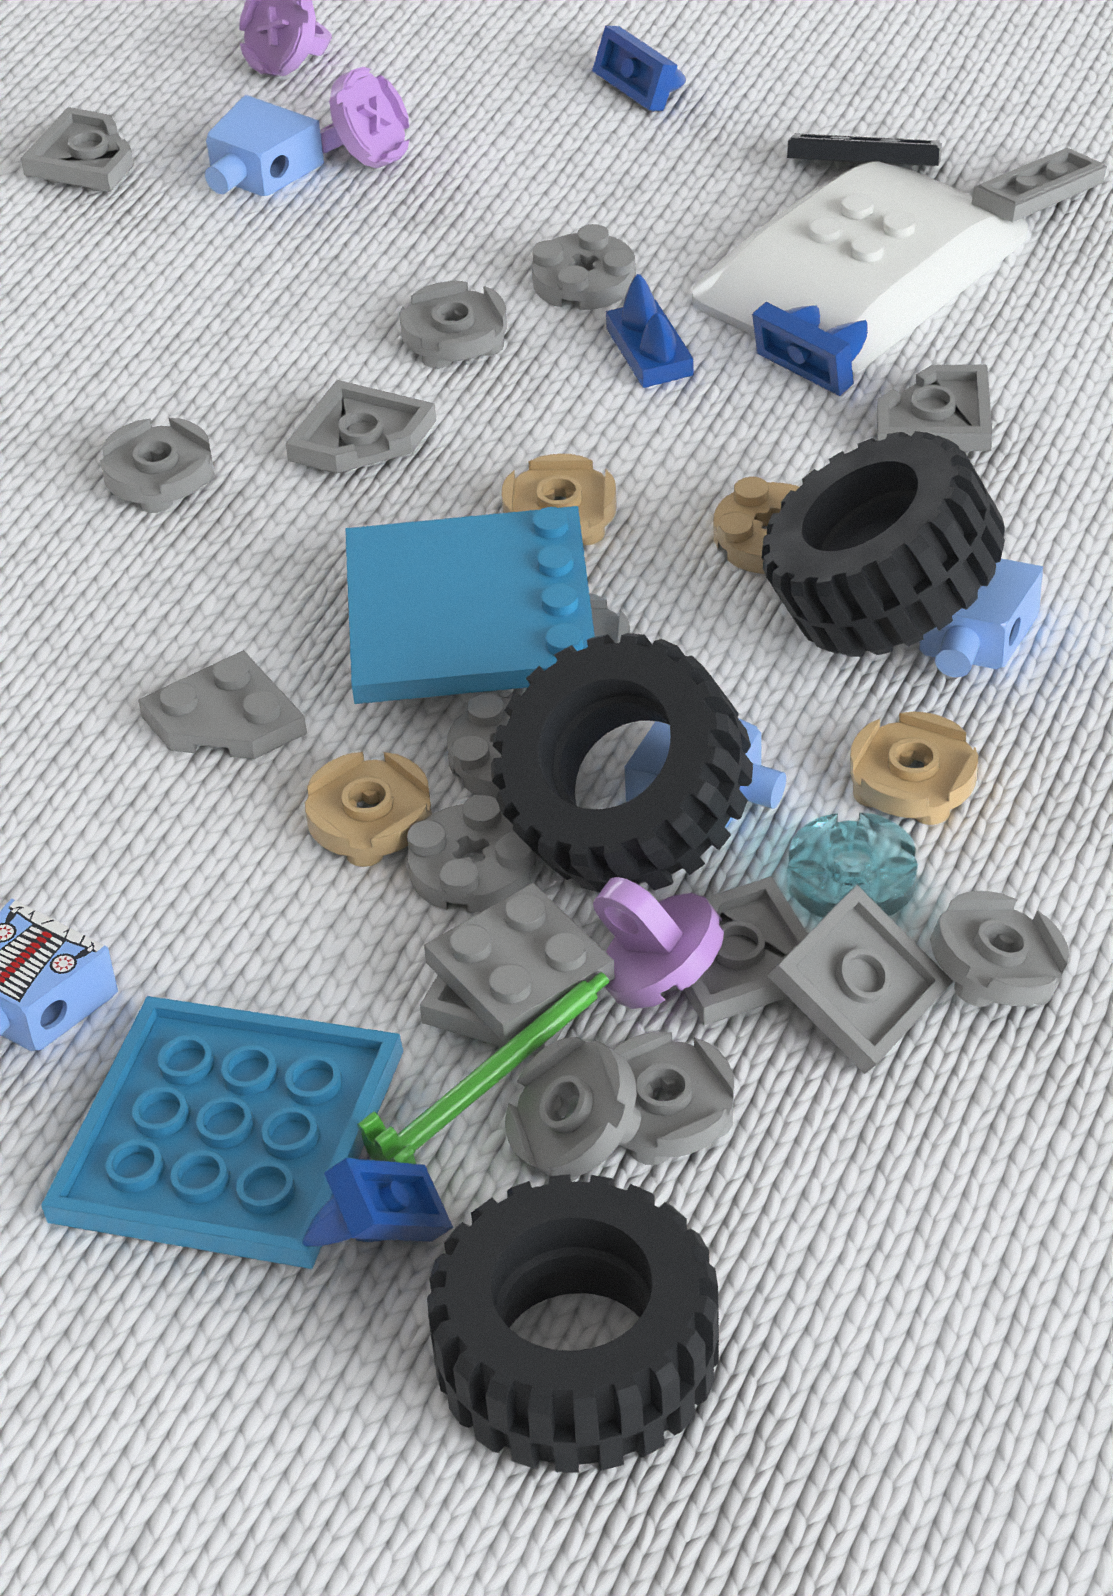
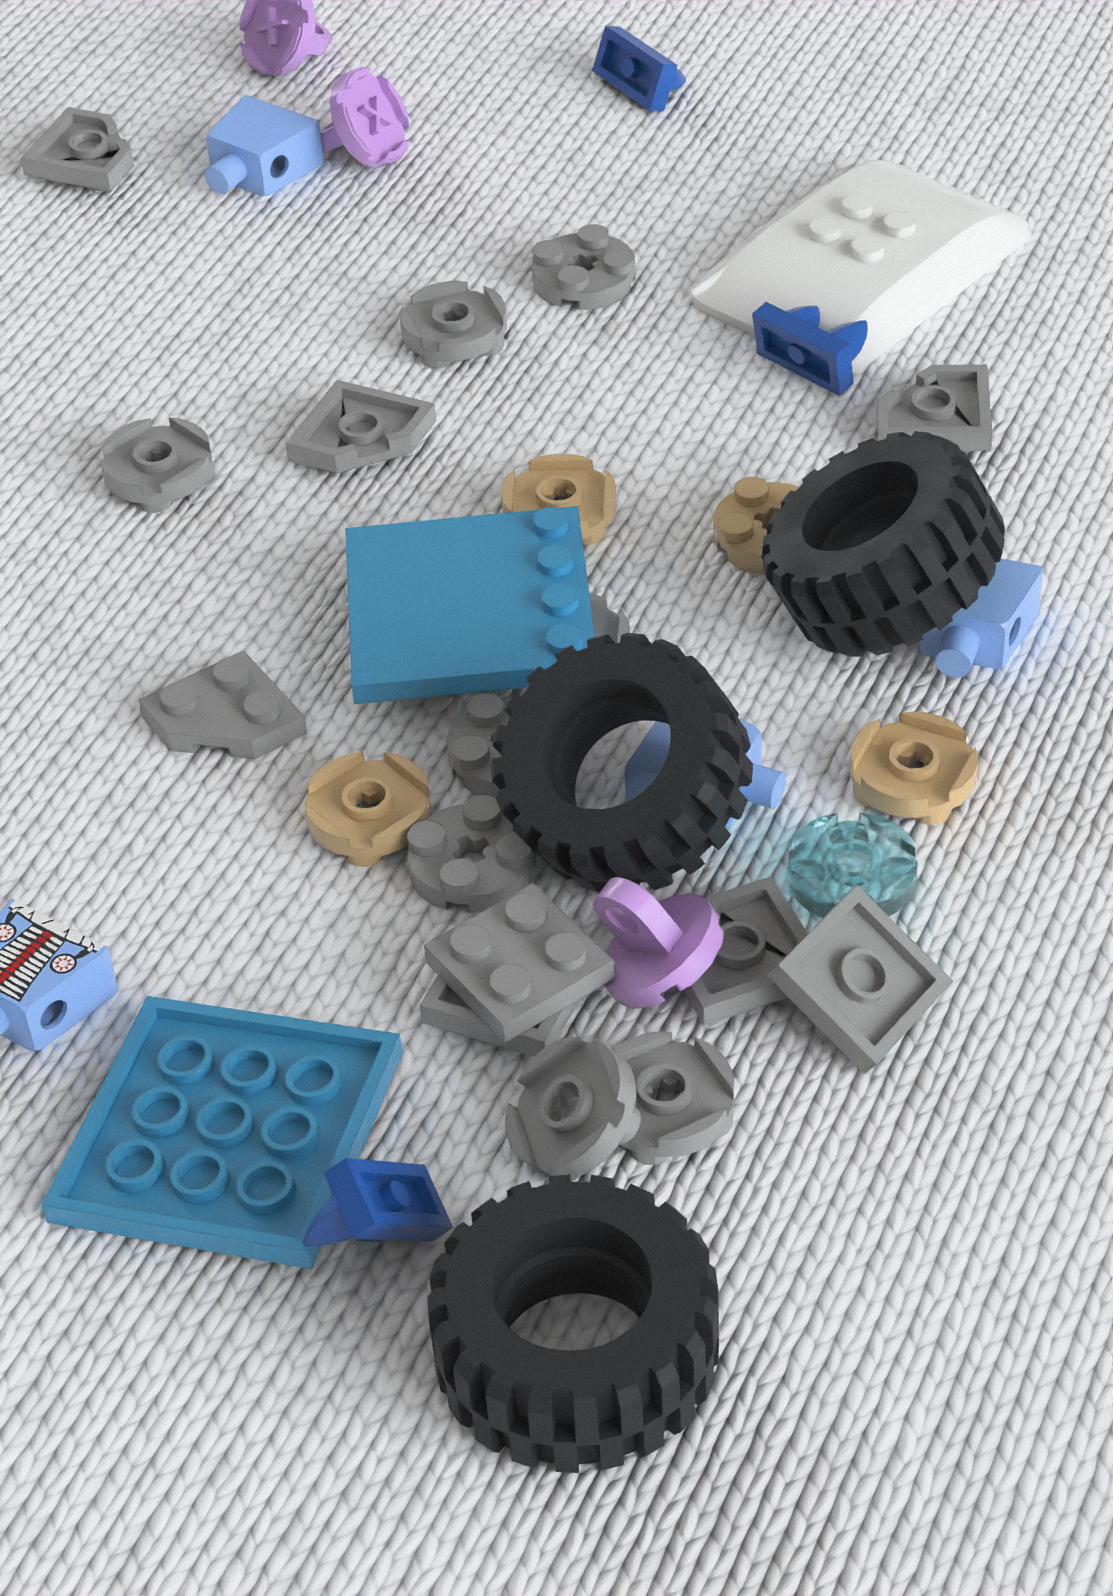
(389, 1146): bright green piece -> none
(648, 338): blue tile -> none
(865, 149): black tile -> none
(1019, 964): light grey plate -> none
(1039, 184): light grey tile -> none

